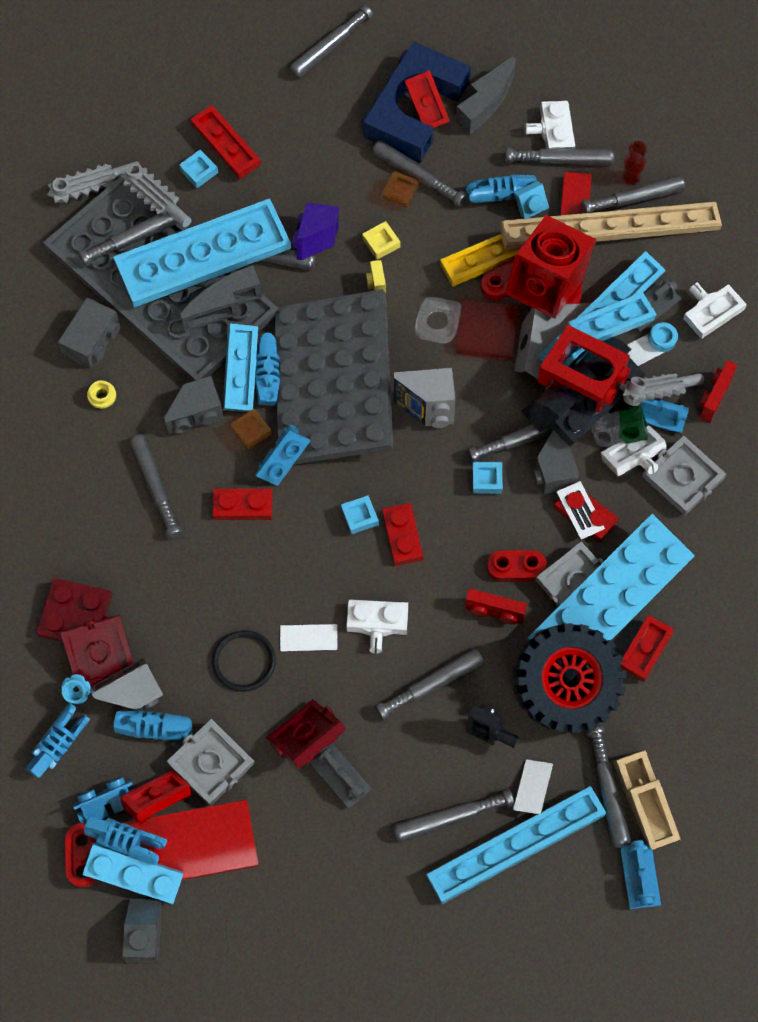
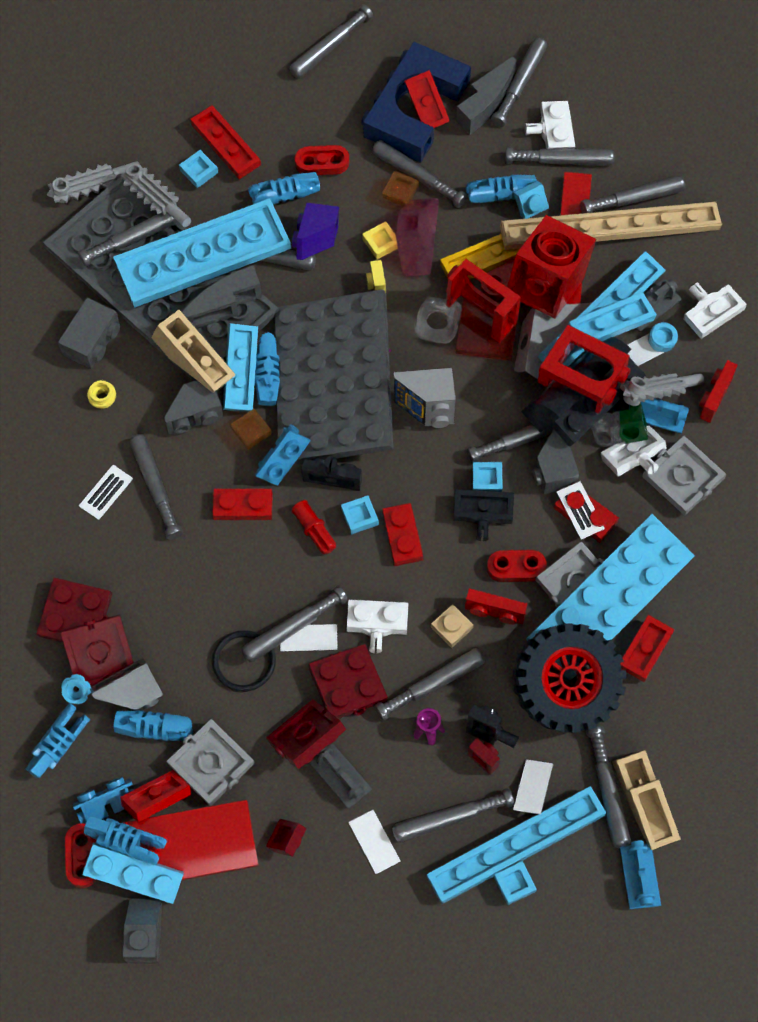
(105, 492): none -> white sticker
(191, 351): none -> tan slope
(281, 632): none -> flat silver piece
(283, 189): none -> dark azure hinge
(286, 837): none -> dark red plate
(314, 527): none -> red axle
(322, 159): none -> red plate
(331, 474): none -> black plate
(348, 682): none -> dark red plate
(374, 841): none -> white sticker
(416, 236): none -> clear pink slope
(428, 722): none -> magenta piece
(452, 626): none -> tan plate
(483, 509): none -> black plate
(484, 755): none -> dark red plate
(503, 314): none -> red panel
(515, 883): none -> medium azure plate
(520, 80): none -> flat silver piece
(634, 162): clear red pin -> none

